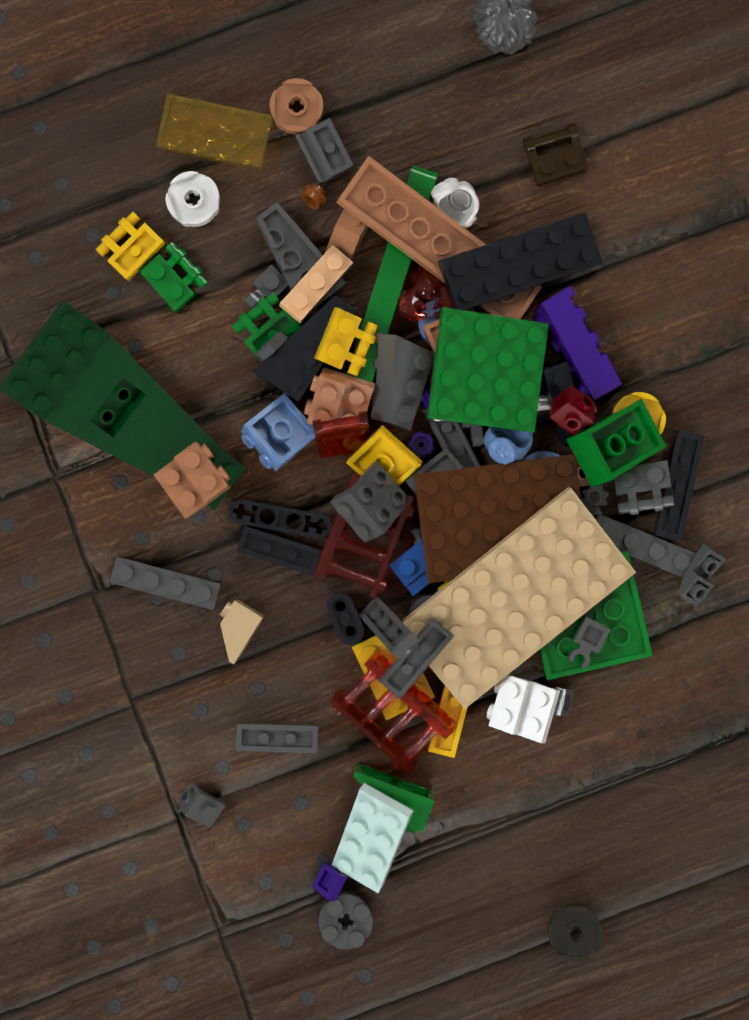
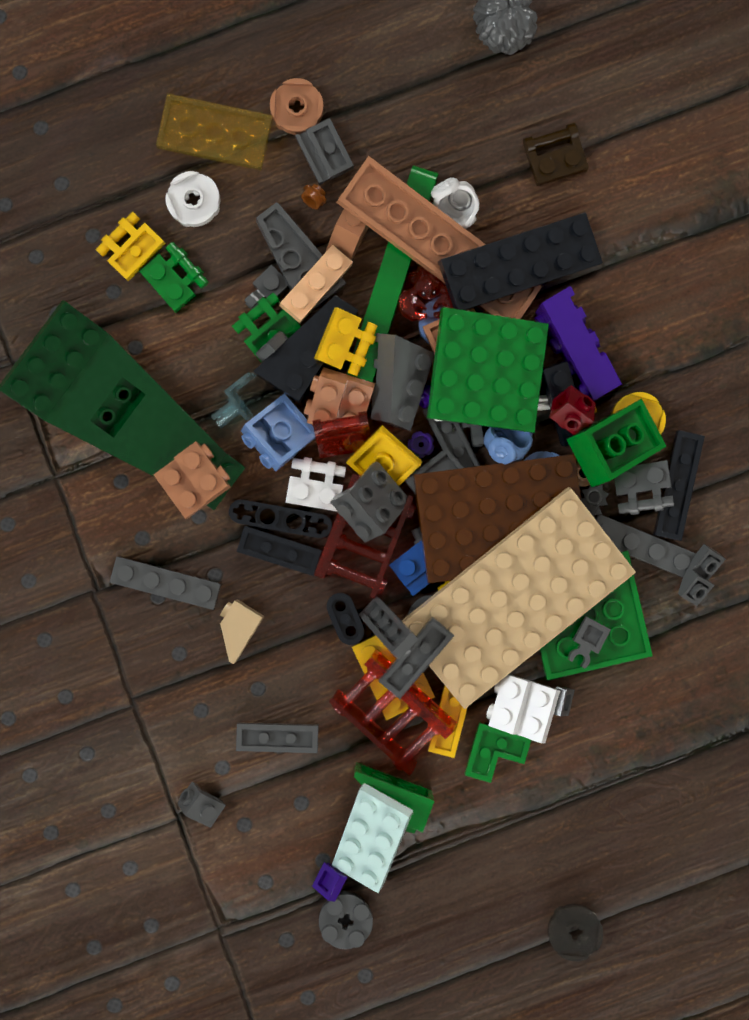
(235, 405): none -> clear light blue bracket
(311, 492): none -> white plate
(488, 746): none -> green plate

